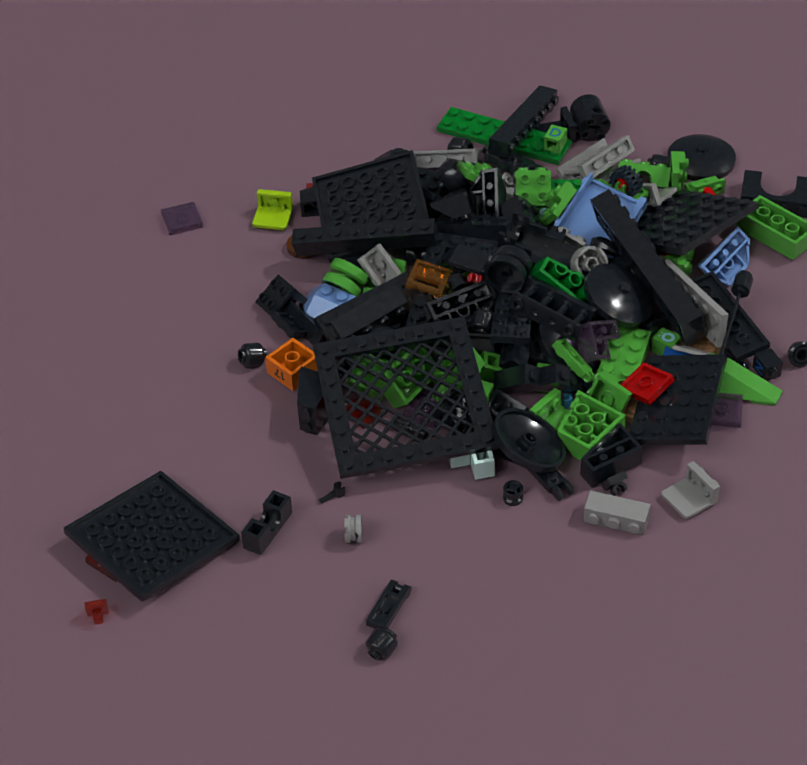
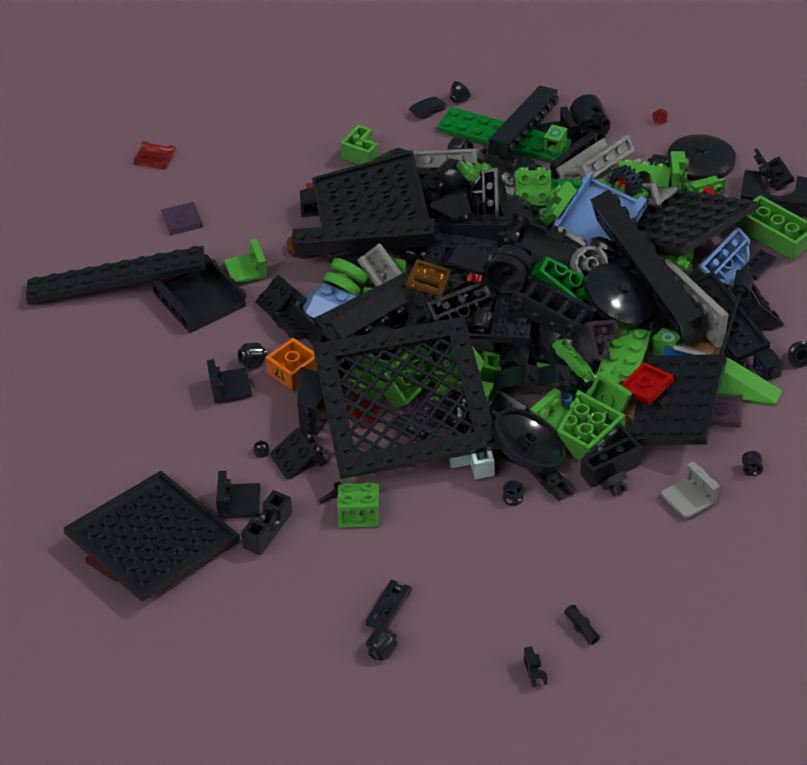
(97, 609): clear red tile -> none
(115, 274): none -> black plate
(154, 159): none -> clear red plate
(200, 296): none -> black panel
(228, 384): none -> black bracket
(237, 499): none -> black bracket
(248, 266): none -> bright green bracket
(261, 449): none -> black hinge
(273, 209): lime bracket -> none
(296, 452): none -> black bracket
(353, 528): light grey wheel -> none
(358, 505): none -> bright green bracket
(359, 146): none -> bright green brick
(426, 106): none -> black slope
(459, 92): none -> black brick
(532, 663): none -> black plate
(575, 149): none -> black plate
(582, 624): none -> black pin
(617, 512): light grey brick -> none
(660, 116): none -> clear red plate
(752, 463): none -> black wheel
(758, 310): none -> black wedge
(759, 263): none -> black plate
(775, 170): none -> black bracket

